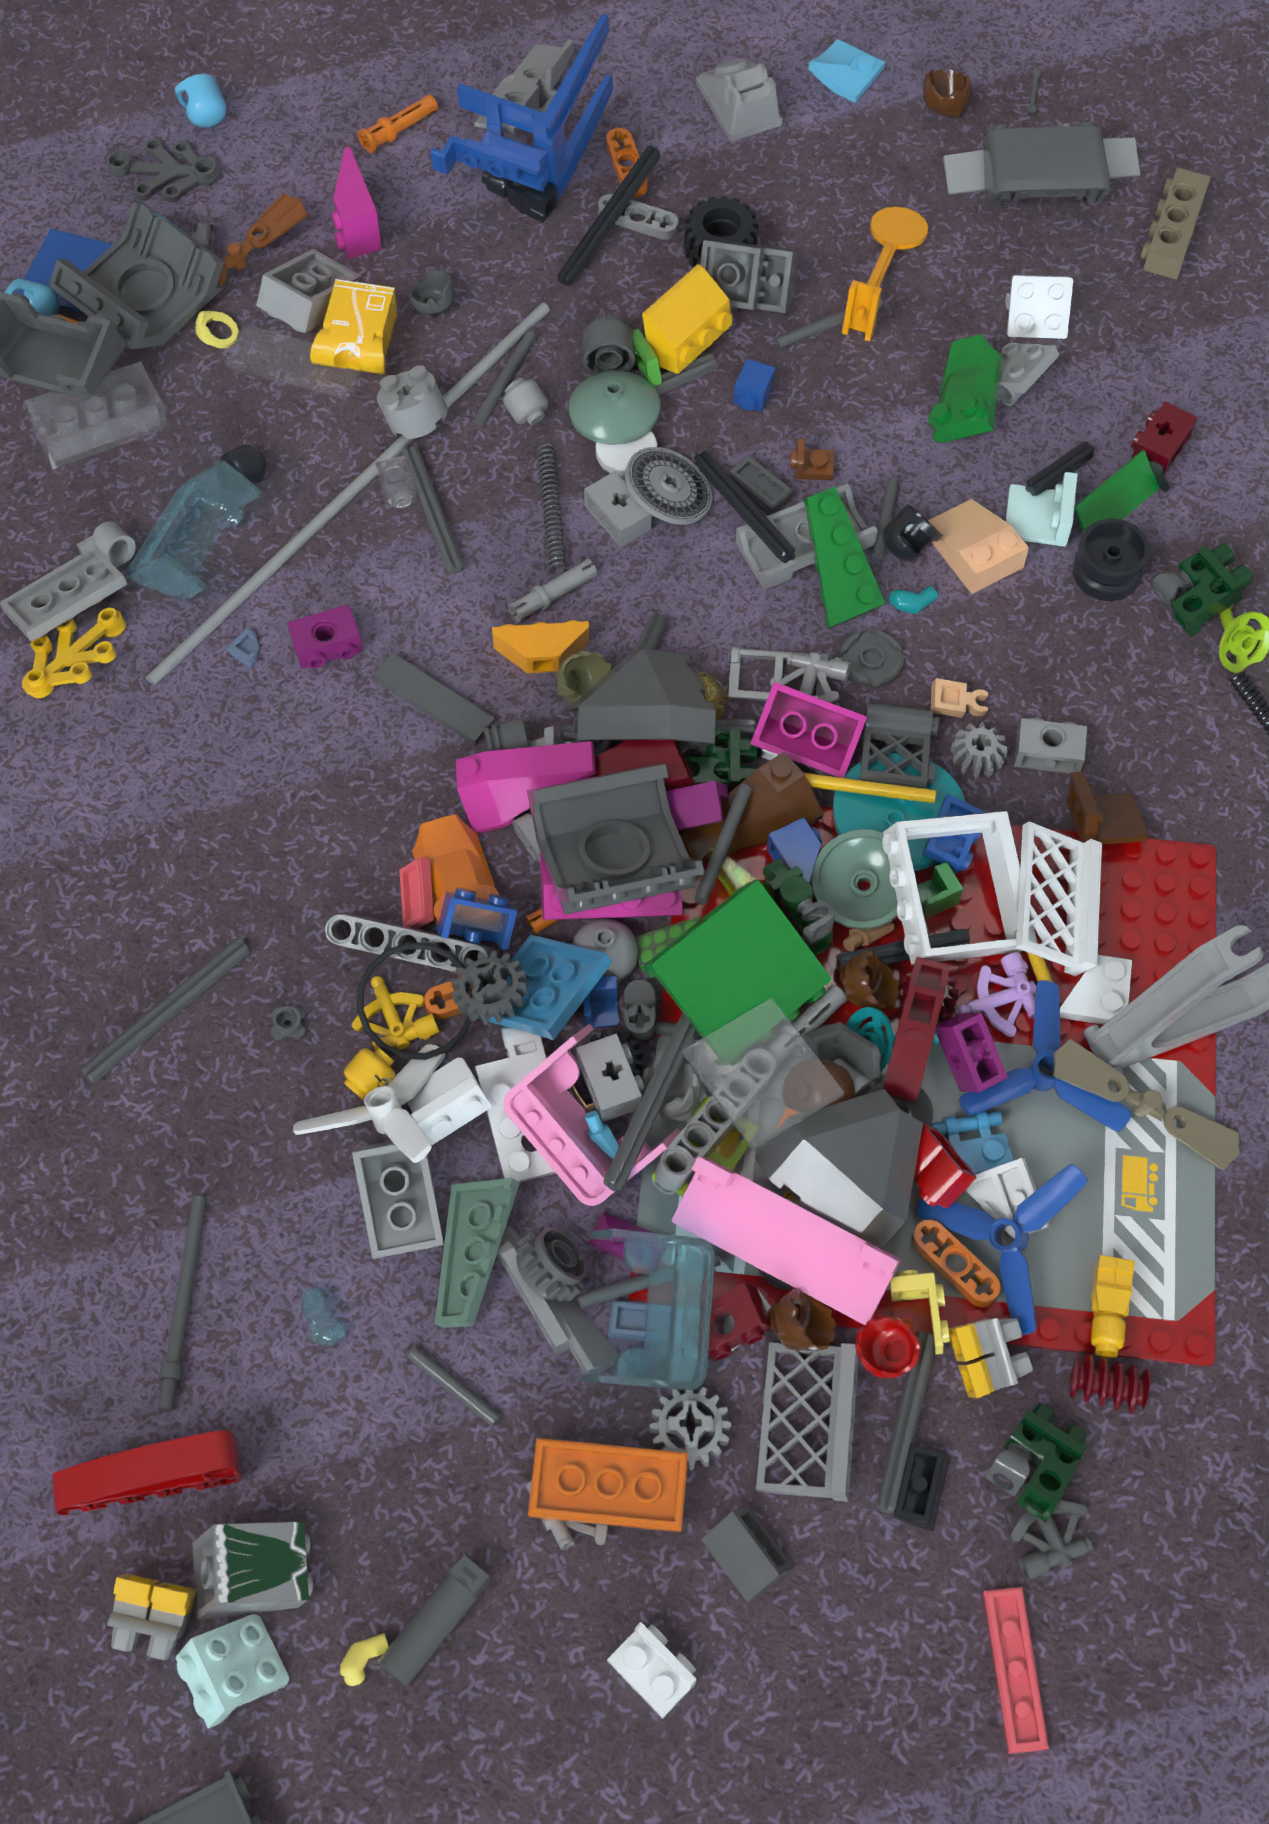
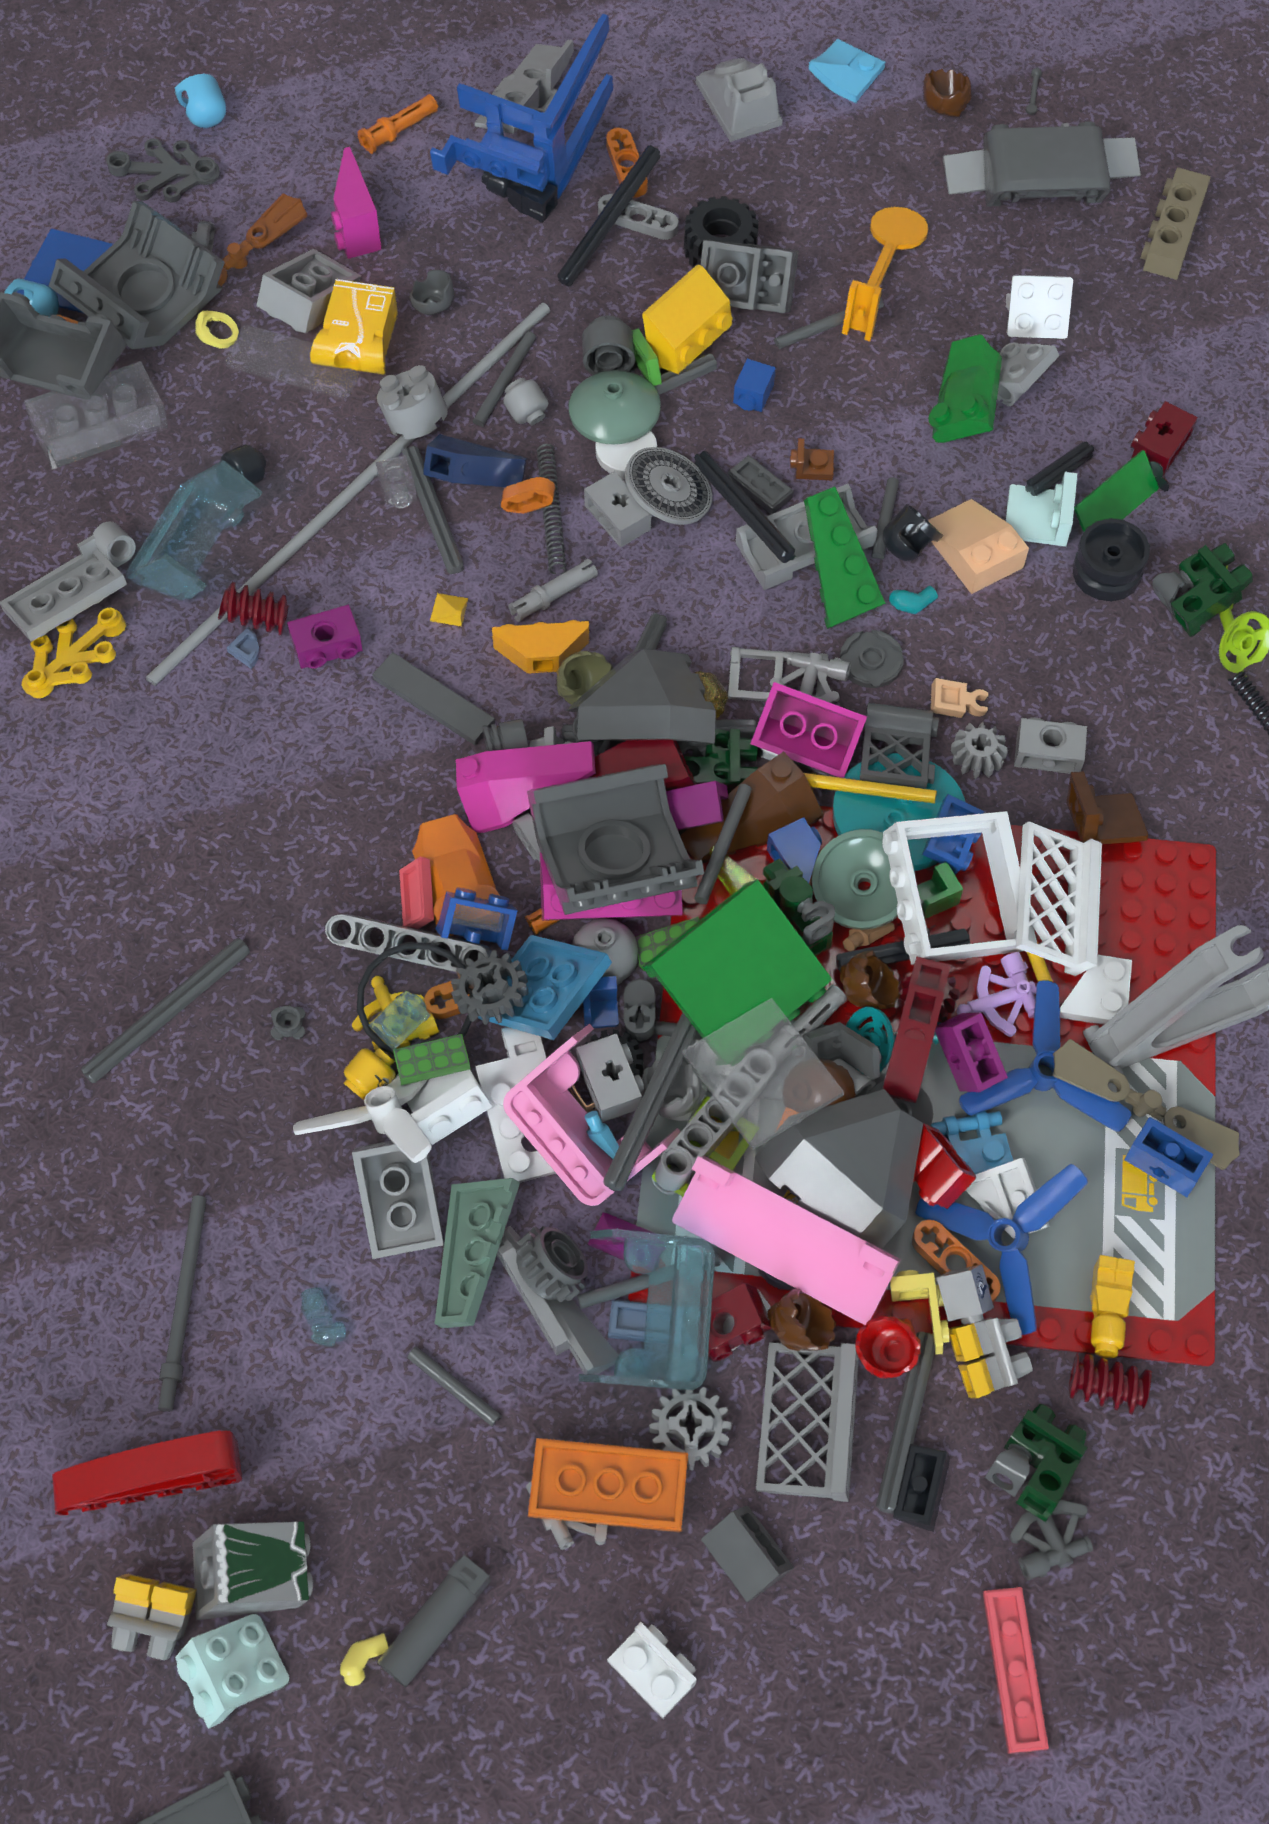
(254, 608): none -> dark red piece
(400, 1019): none -> clear light blue bracket
(431, 1059): none -> bright green tile
(449, 609): none -> yellow slope
(471, 463): none -> dark blue slope
(528, 495): none -> orange beam
(965, 1294): none -> light grey brick
(1168, 1157): none -> blue brick

